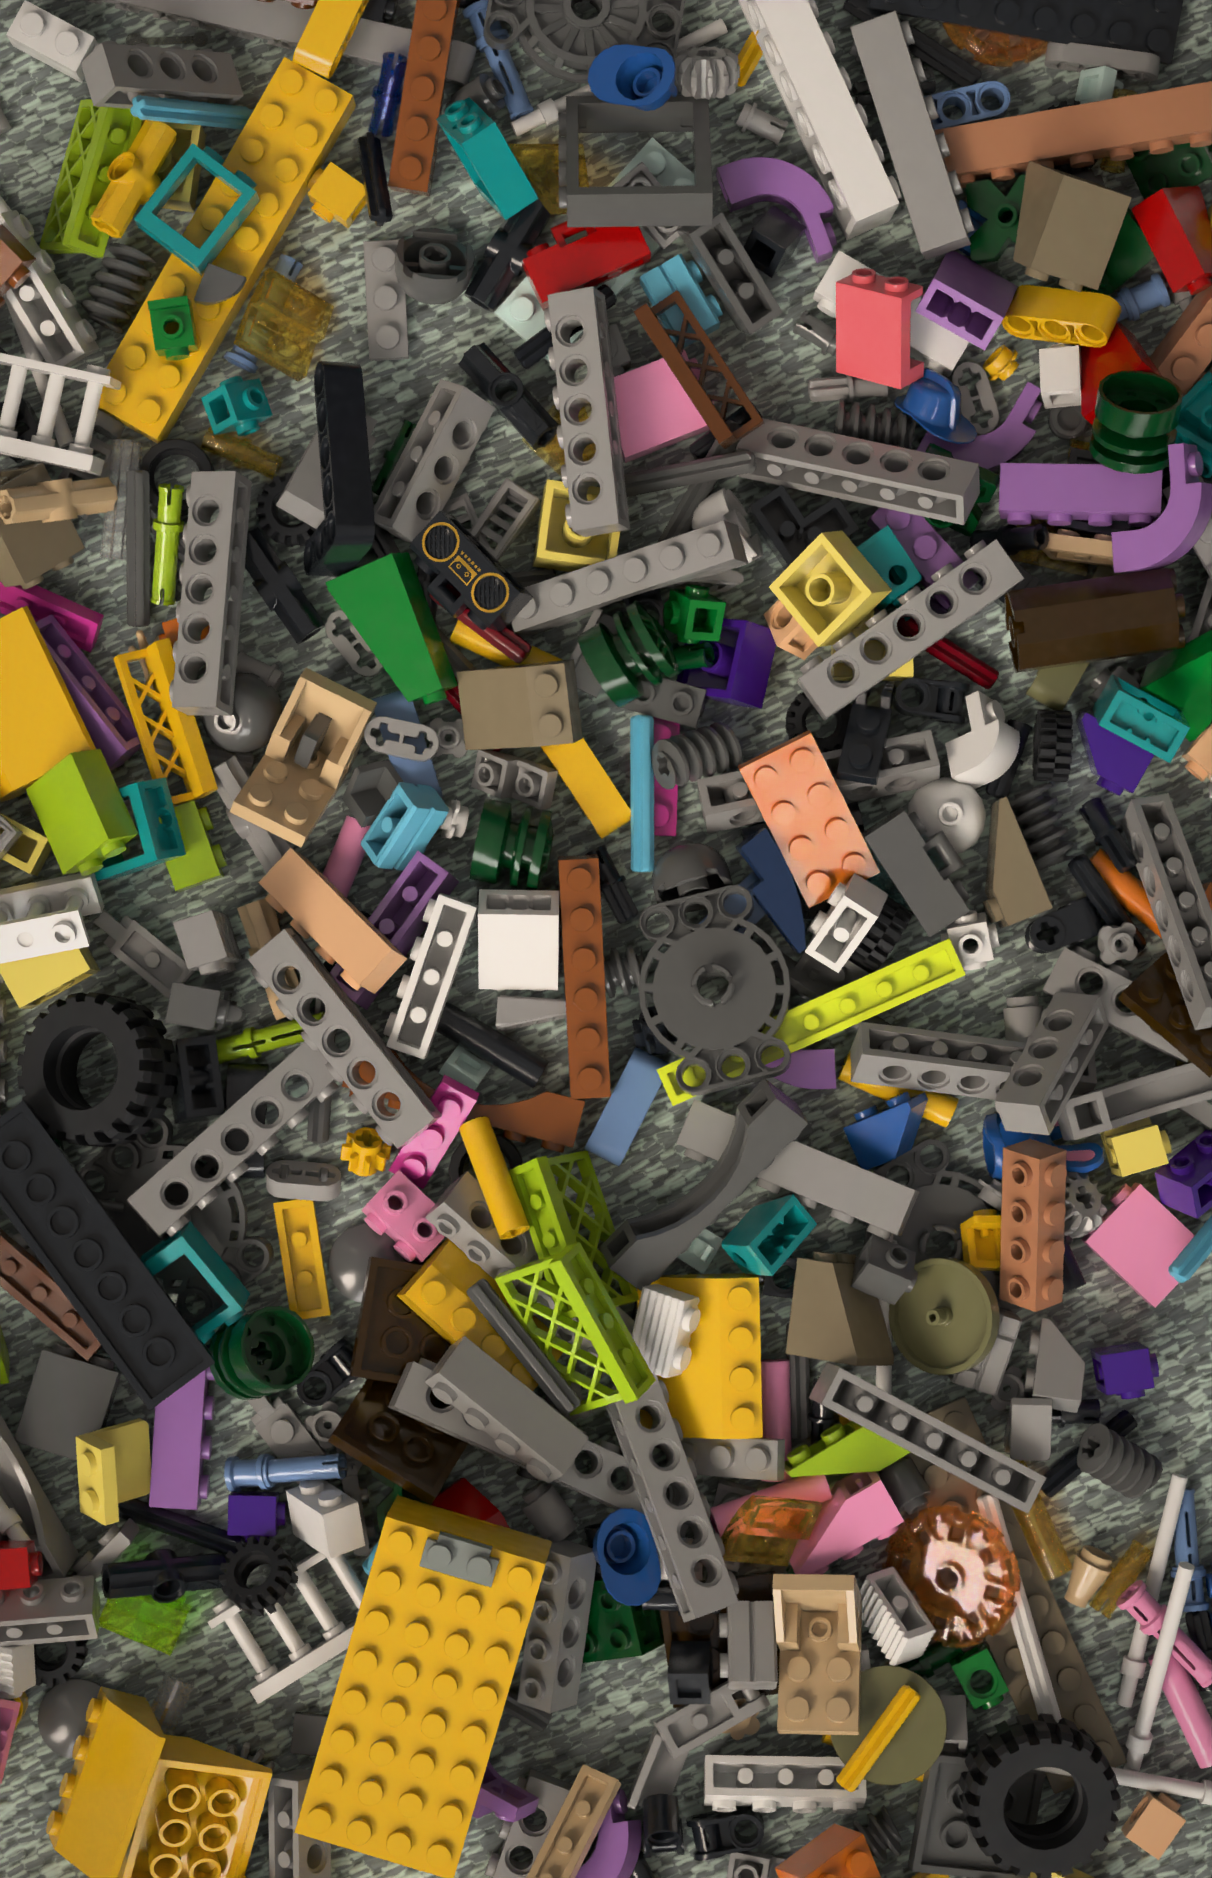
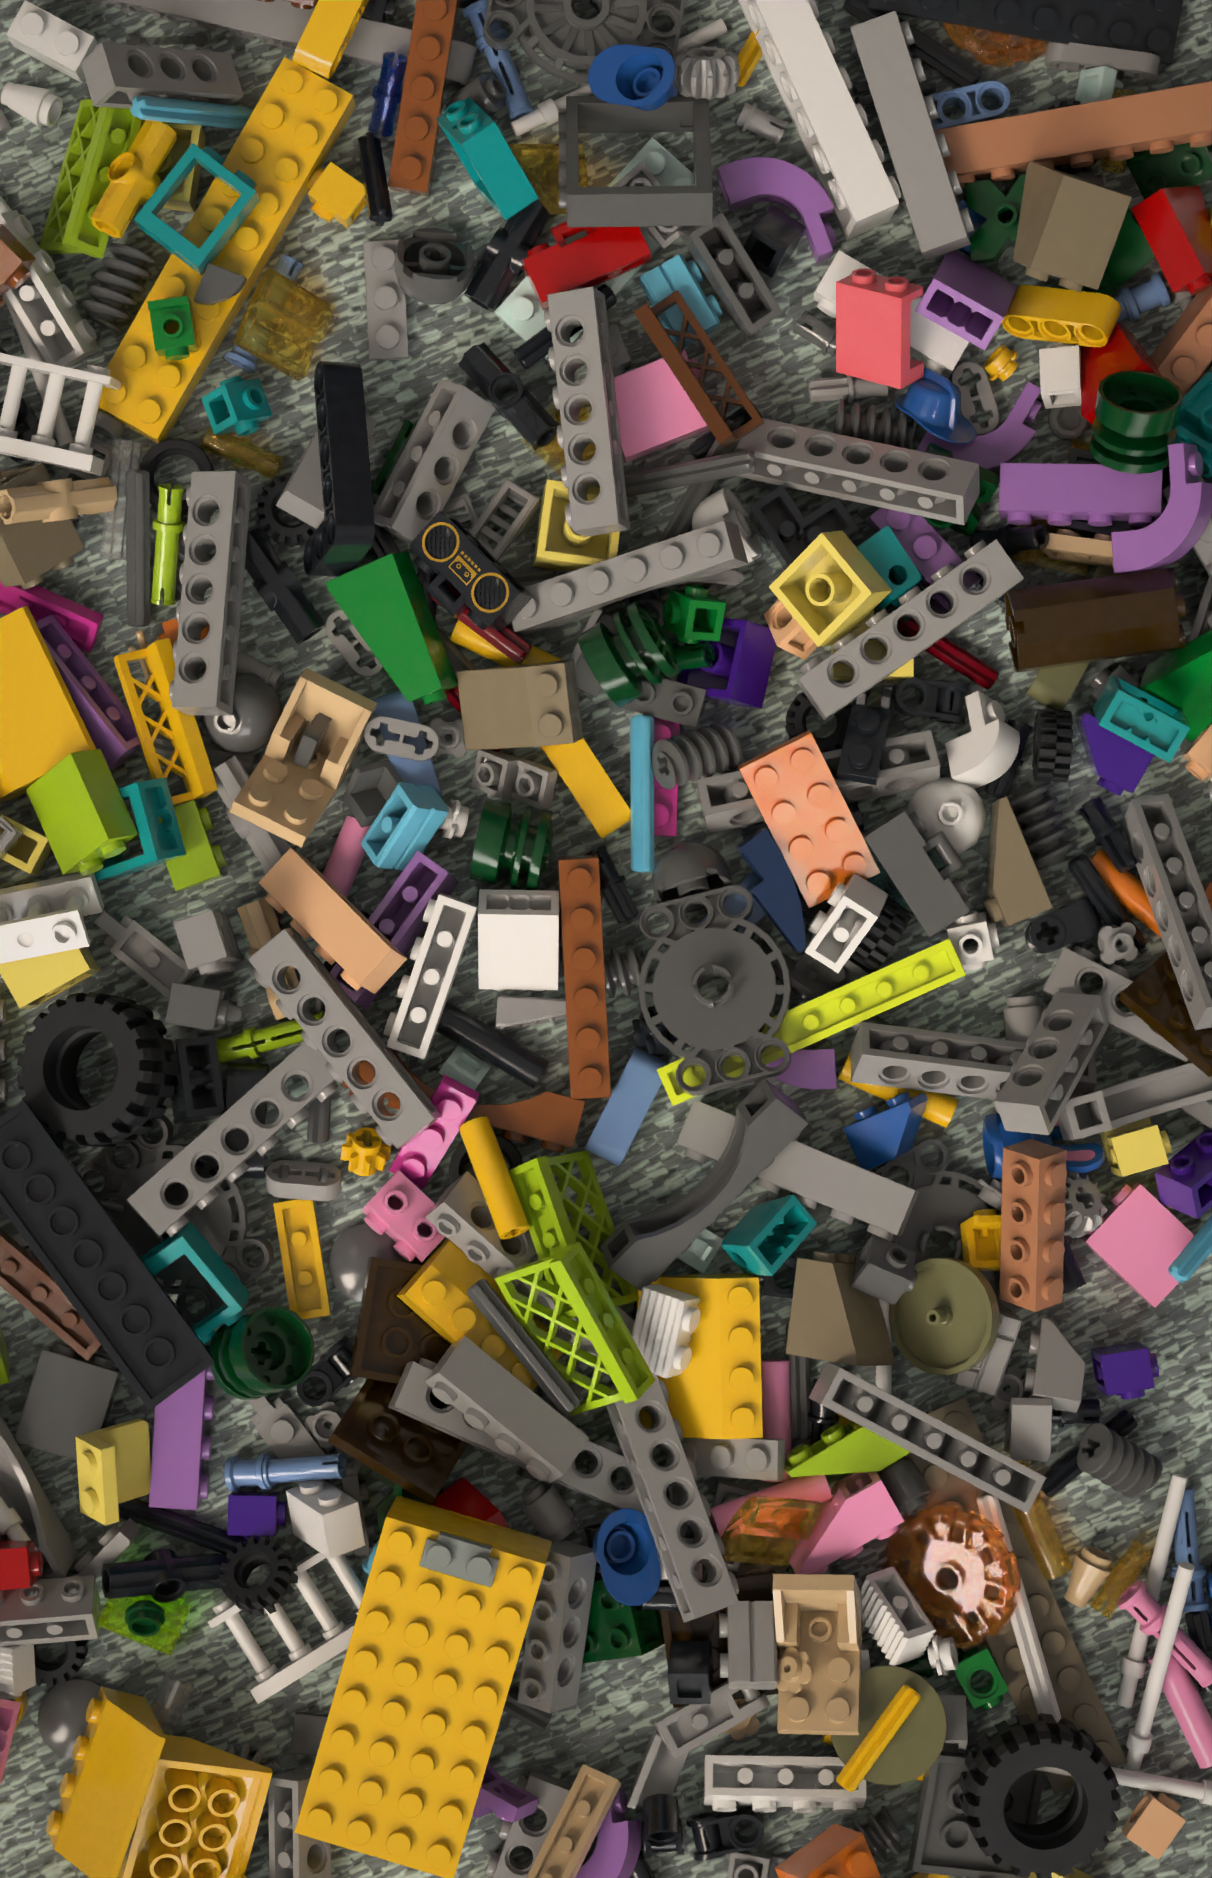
(33, 103): none -> white cone
(144, 1618): none -> dark green plate
(793, 1670): none -> tan plant
(943, 1655): none -> white plate

